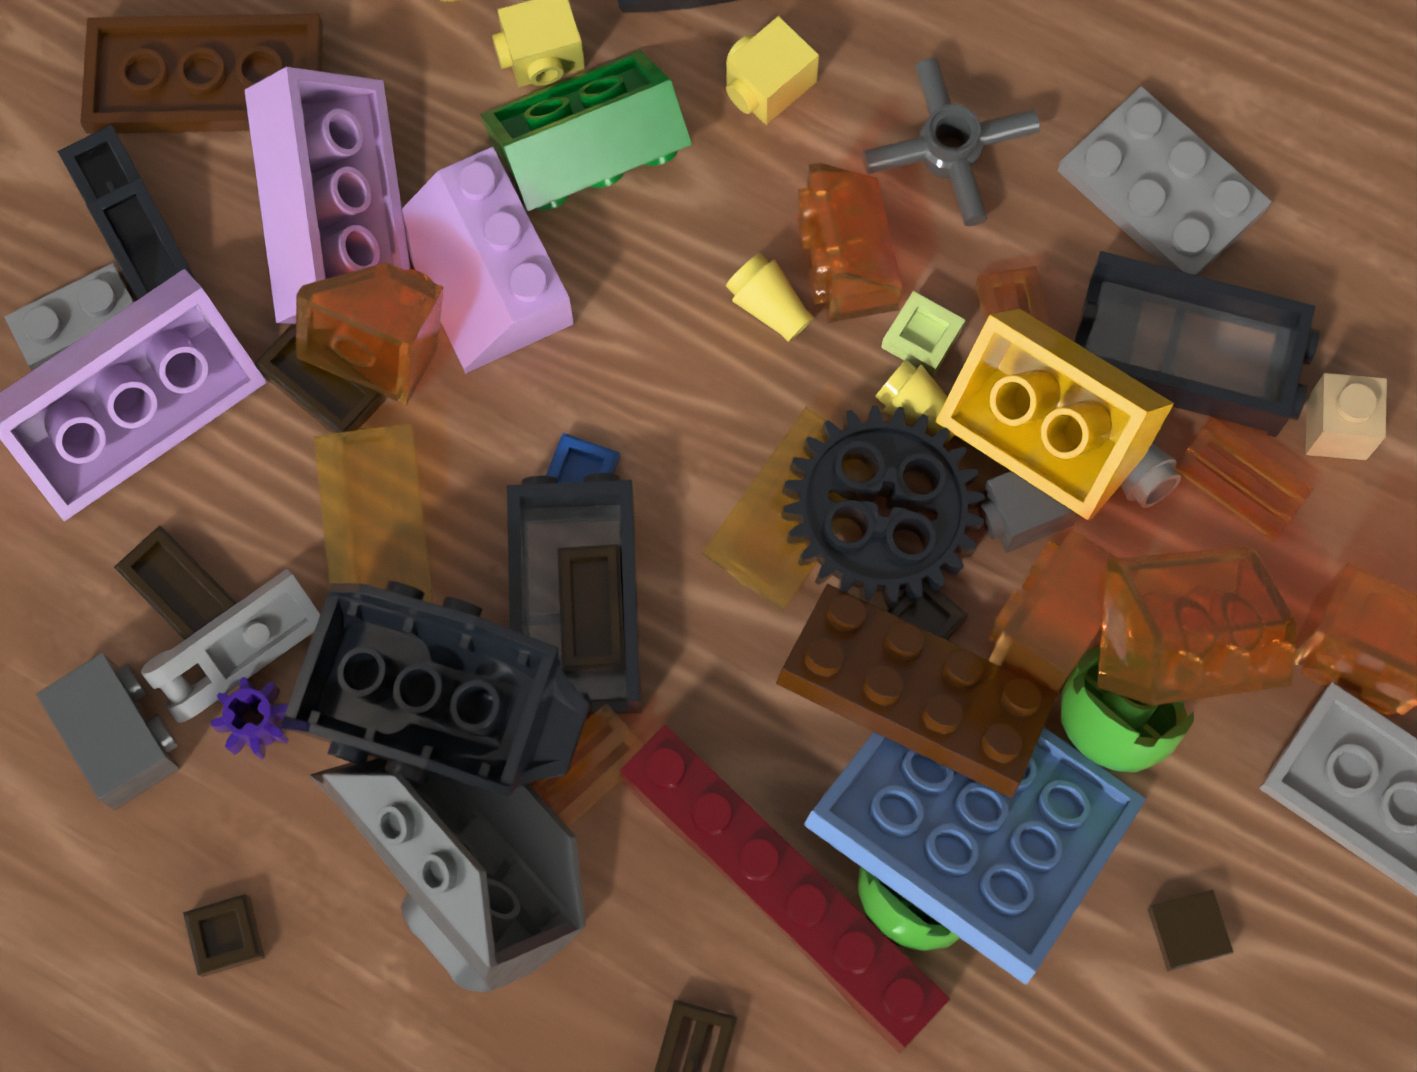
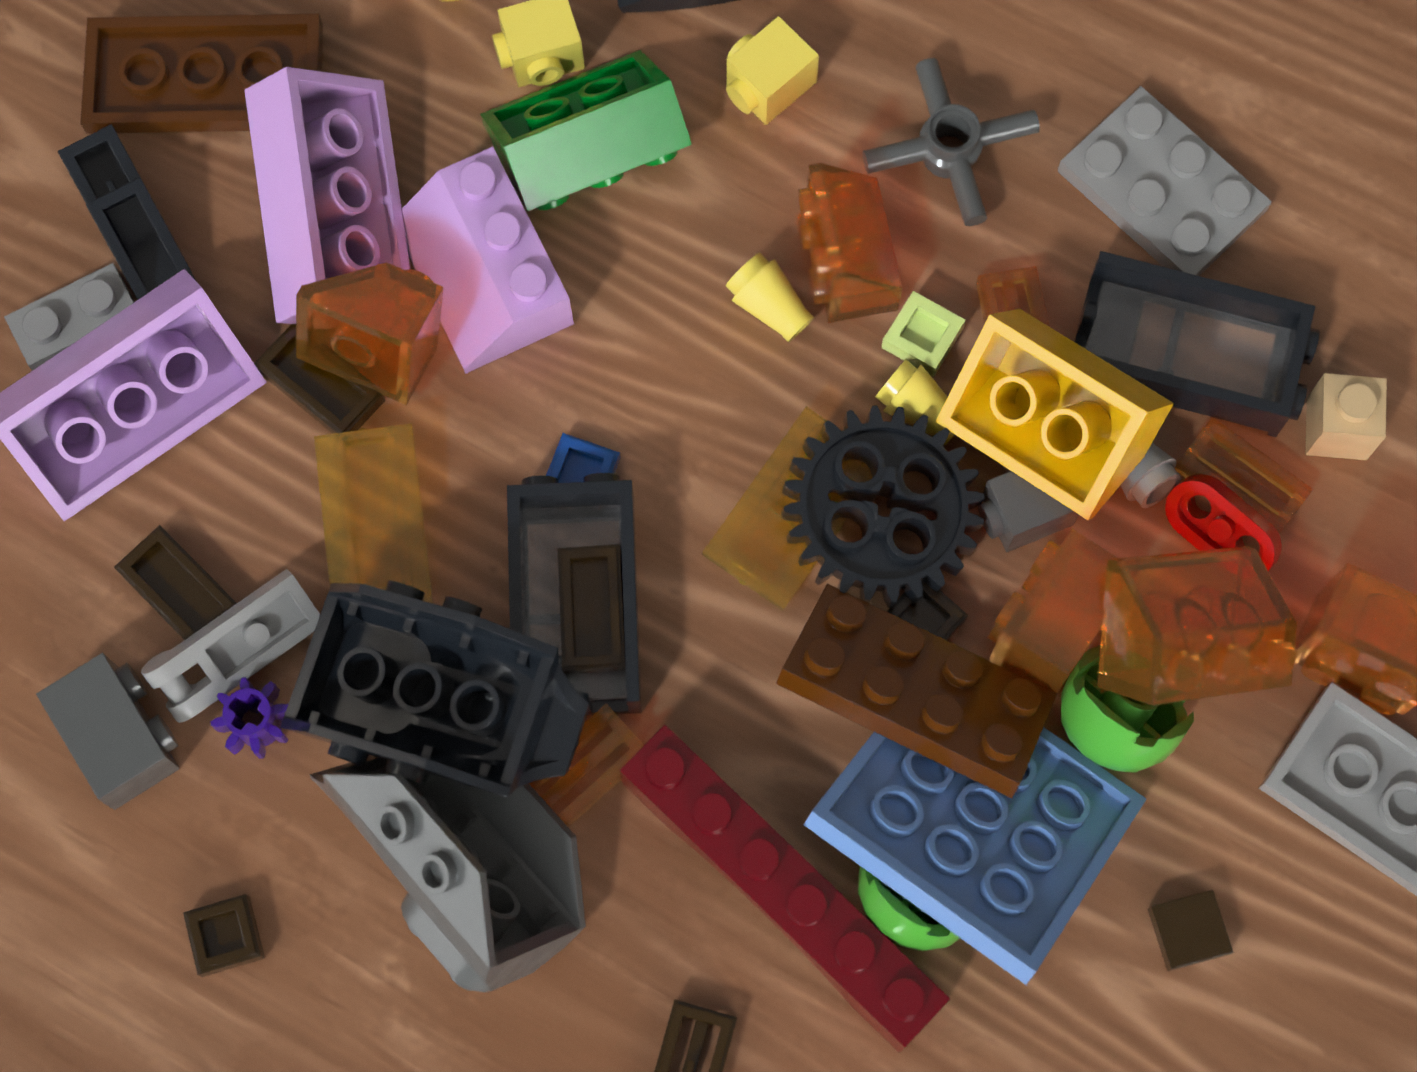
(1224, 524): none -> red plate

